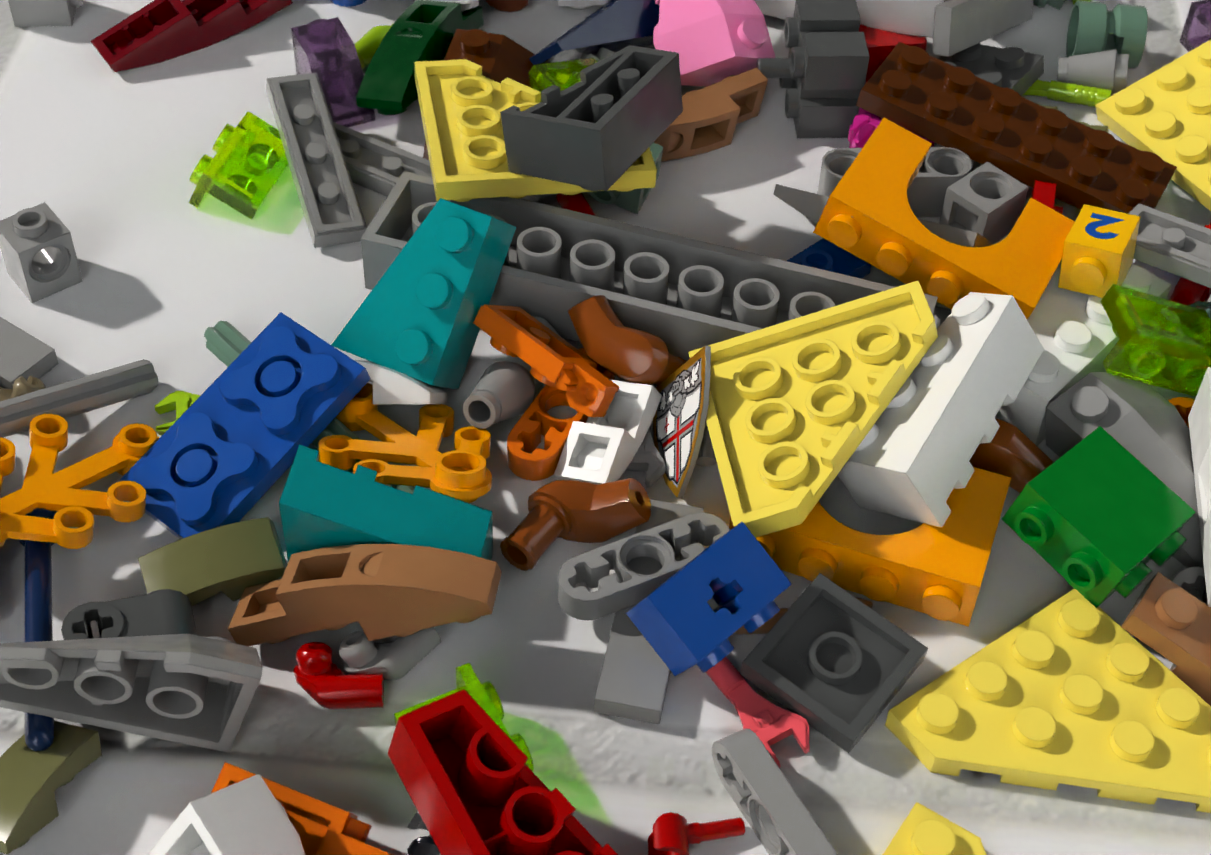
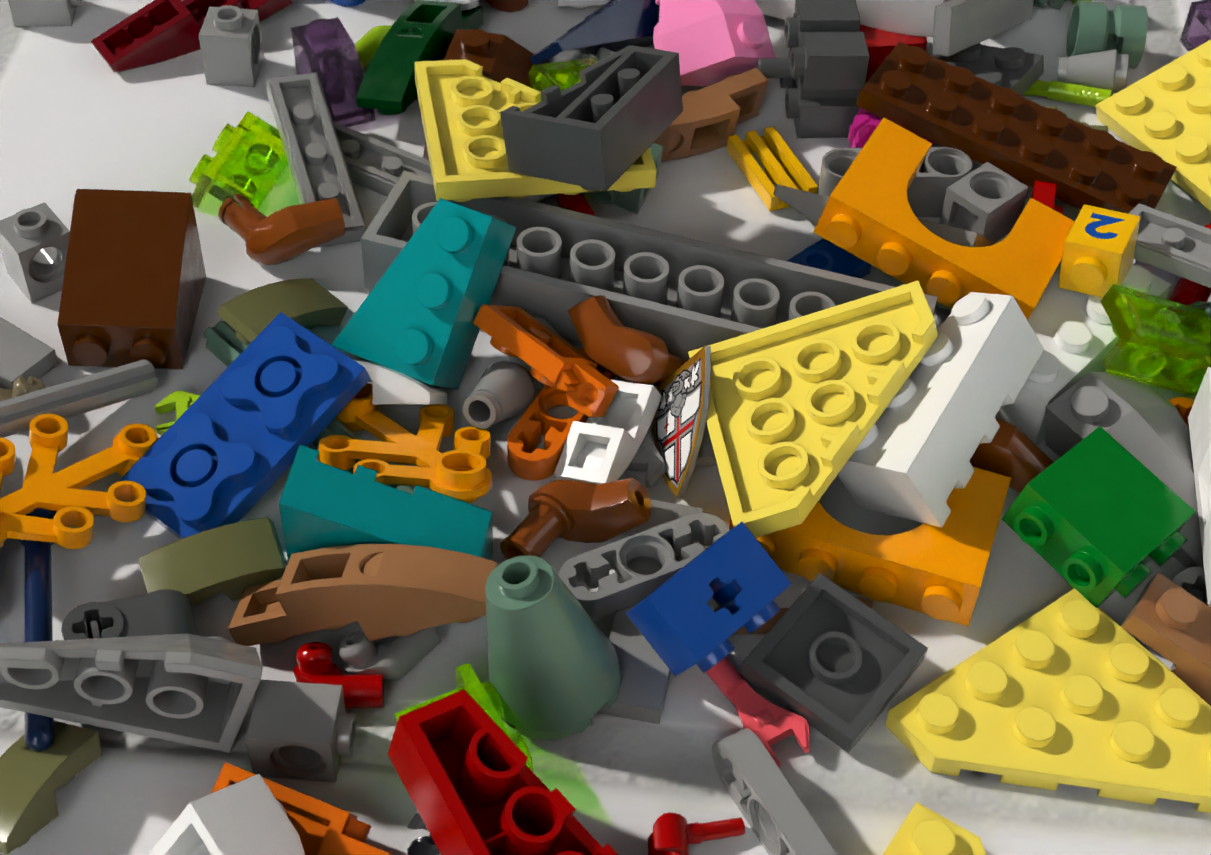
(131, 279): none -> reddish brown slope
(231, 46): none -> light grey brick
(284, 232): none -> dark orange arm
(298, 299): none -> olive slope
(299, 730): none -> light grey brick
(545, 651): none -> sand green cone
(779, 163): none -> yellow tile

